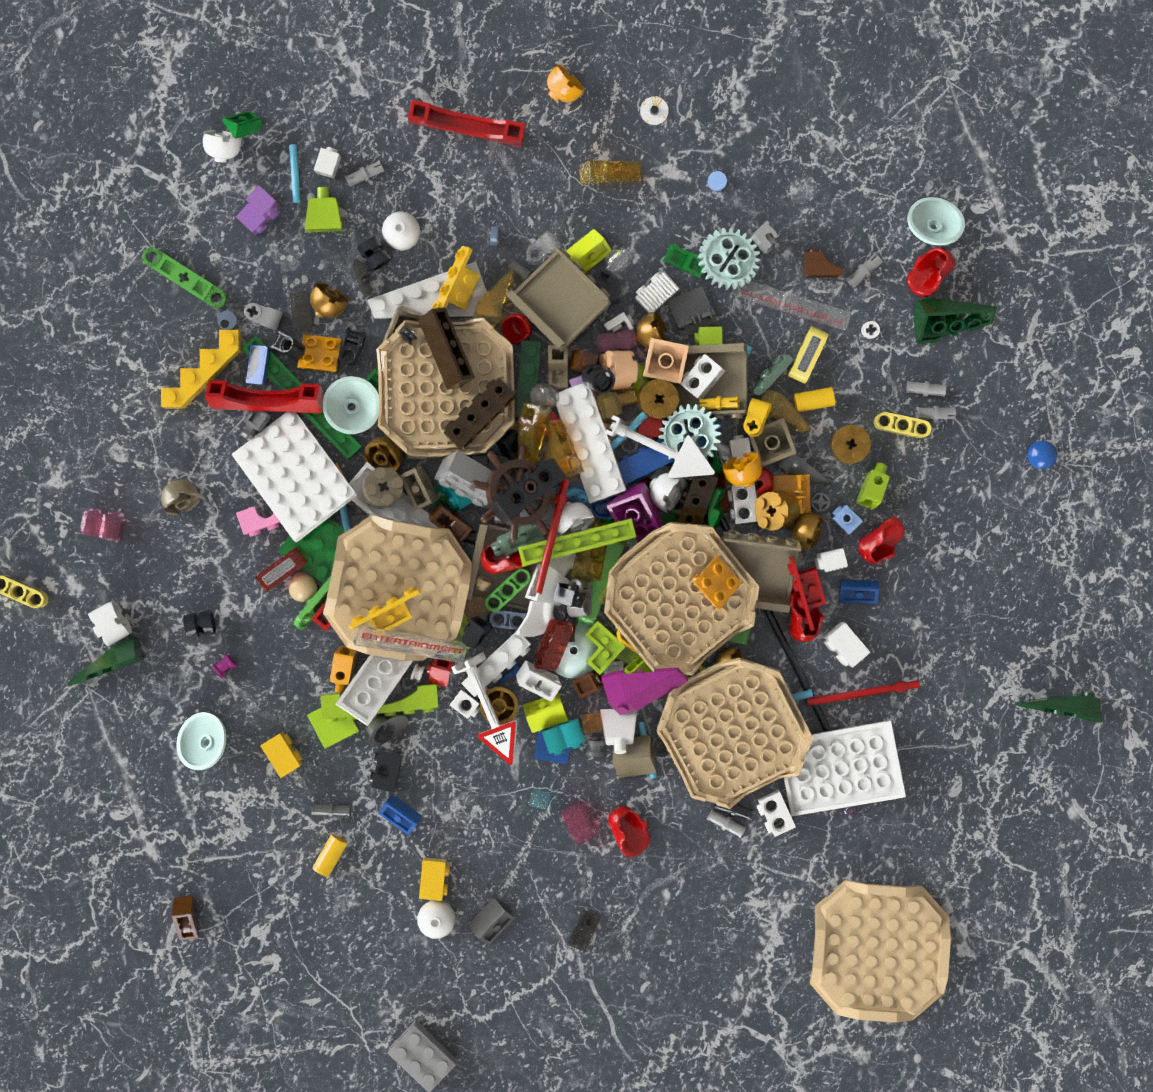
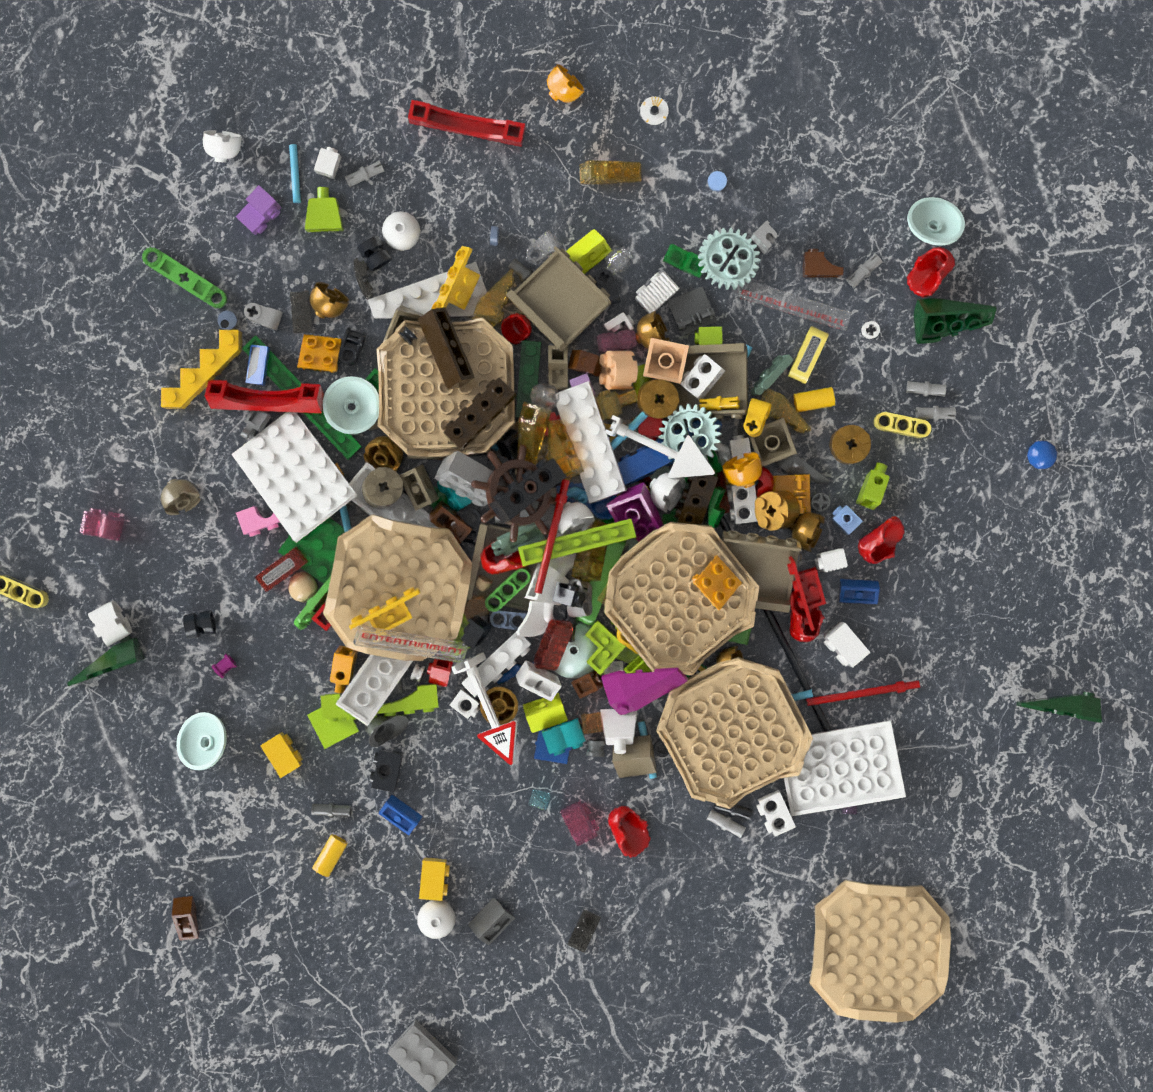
(243, 124): green slope -> none
(288, 345): black piece -> none
(598, 378): black wheel -> none

